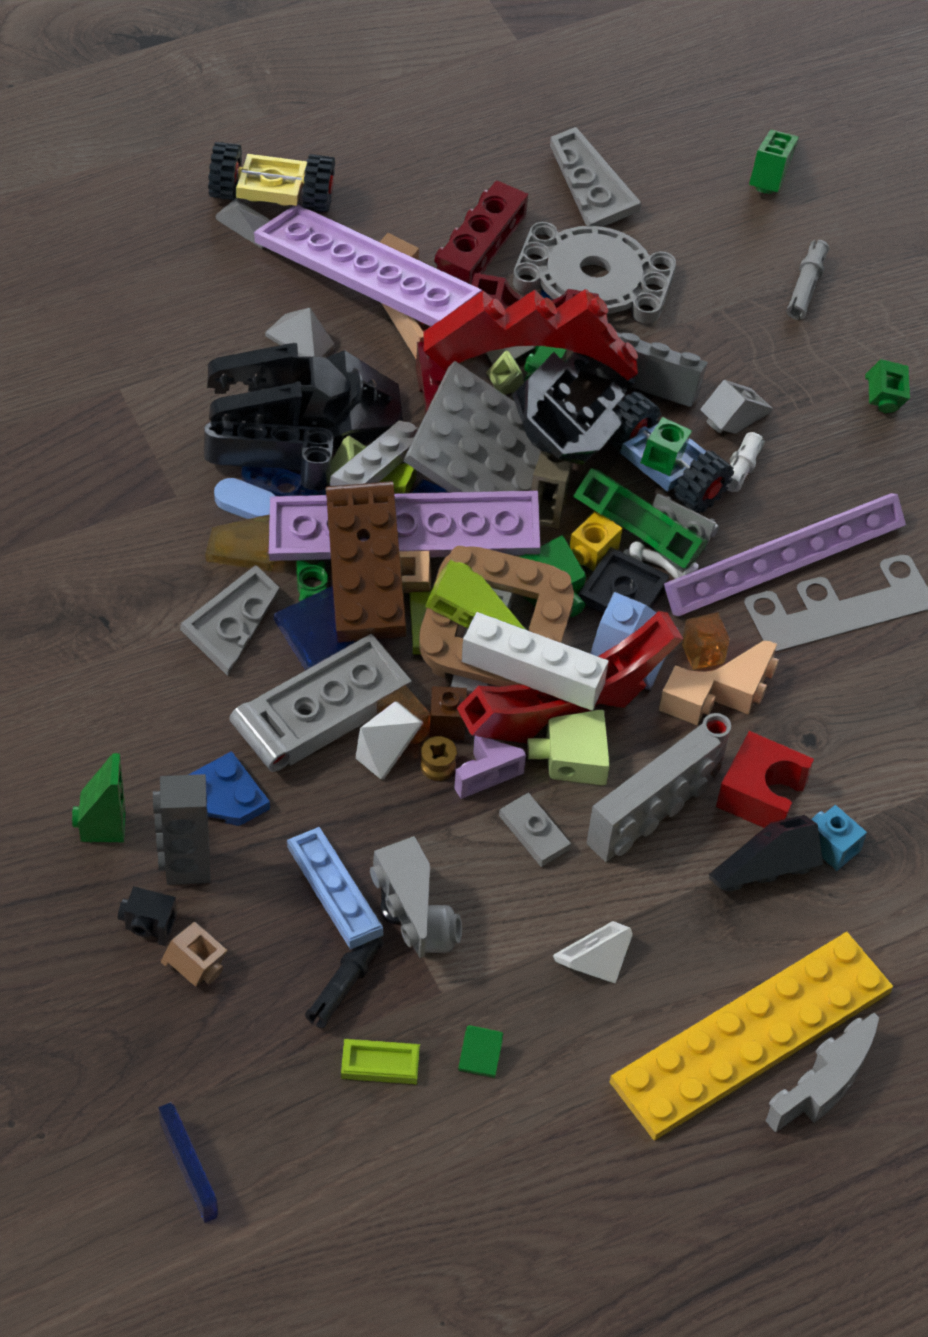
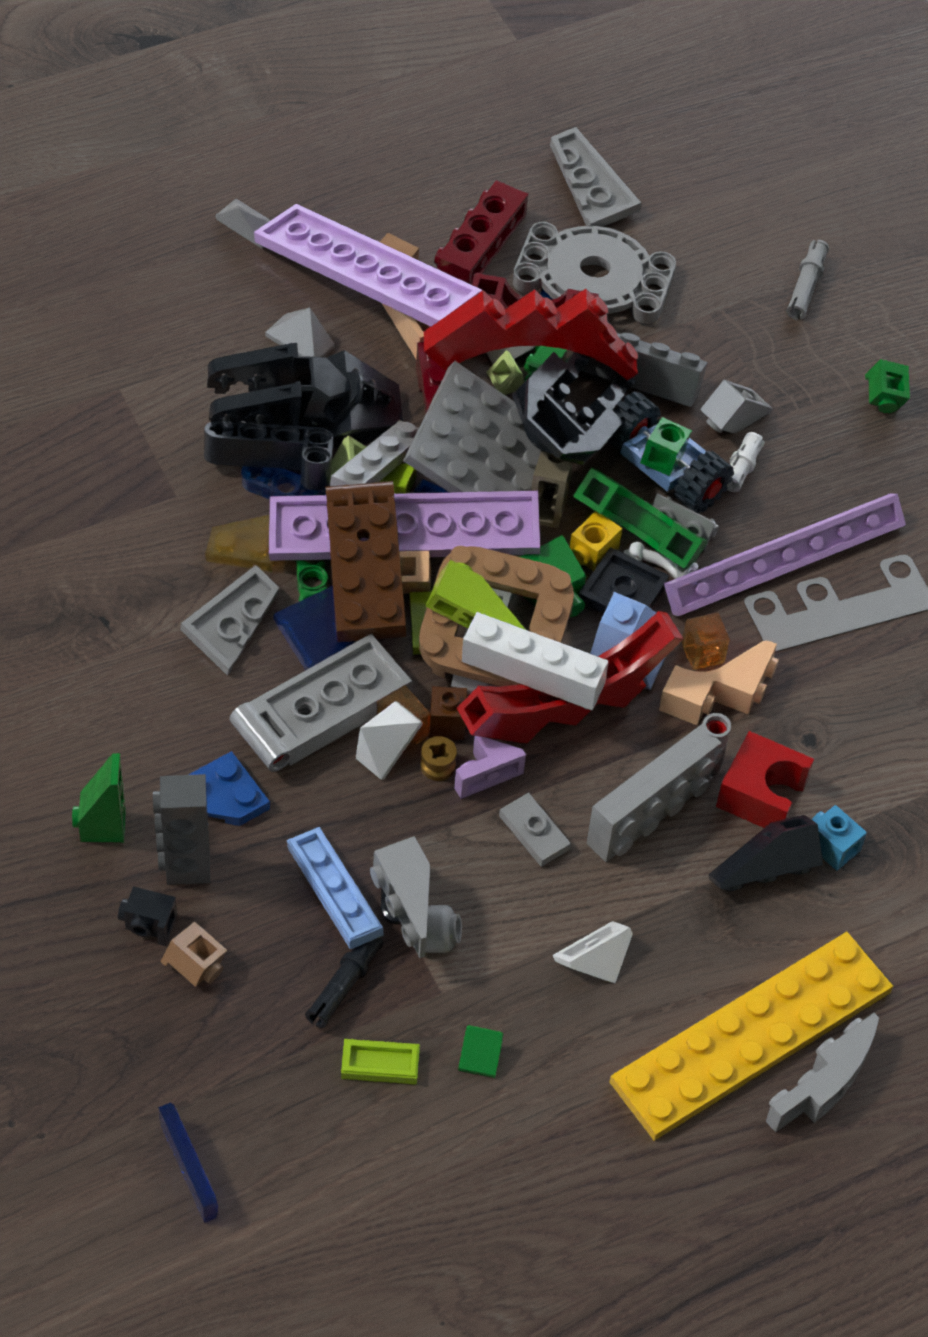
(242, 498): light blue tile -> none
(271, 178): plate -> none
(574, 748): yellowish green torso -> none
(773, 161): green slope -> none

